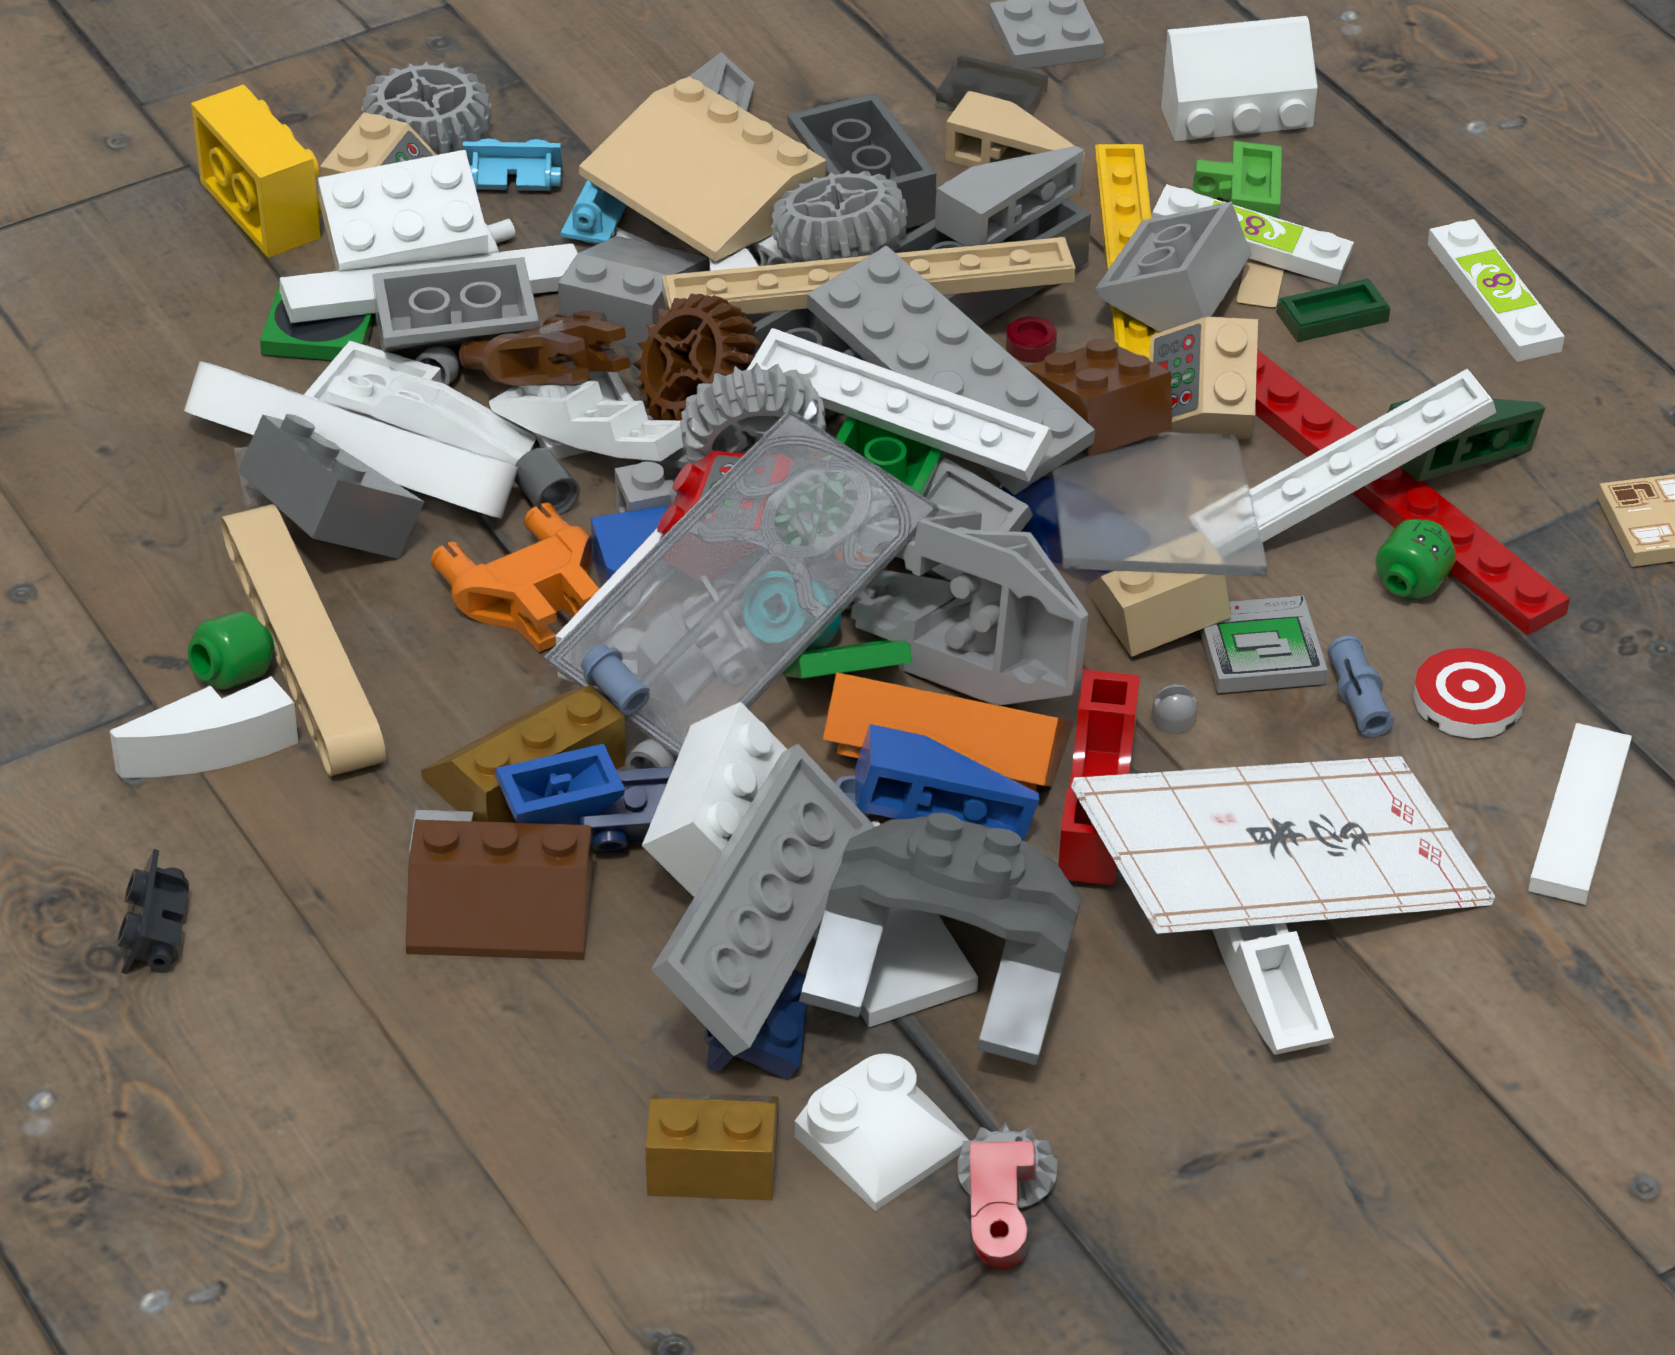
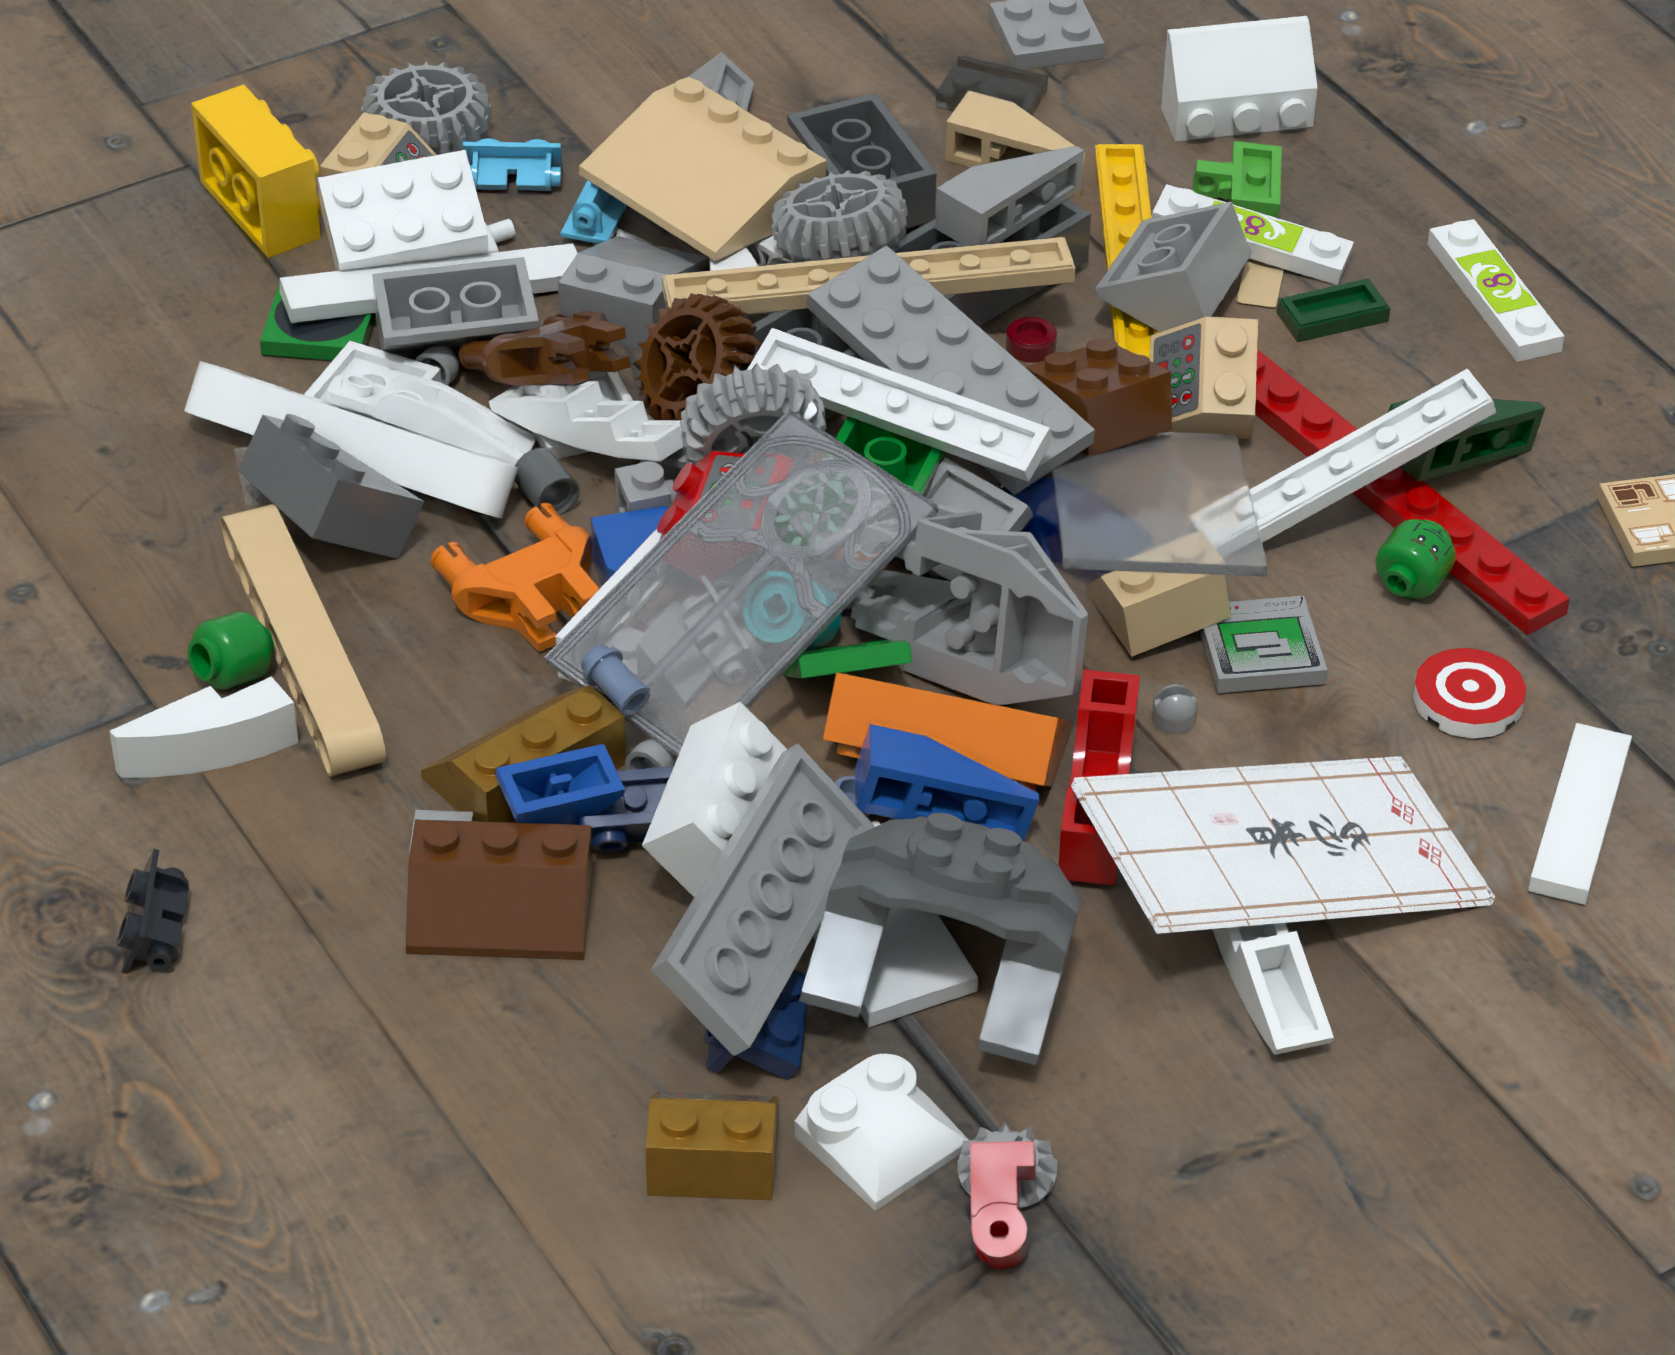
(1360, 686): sand blue pin -> none

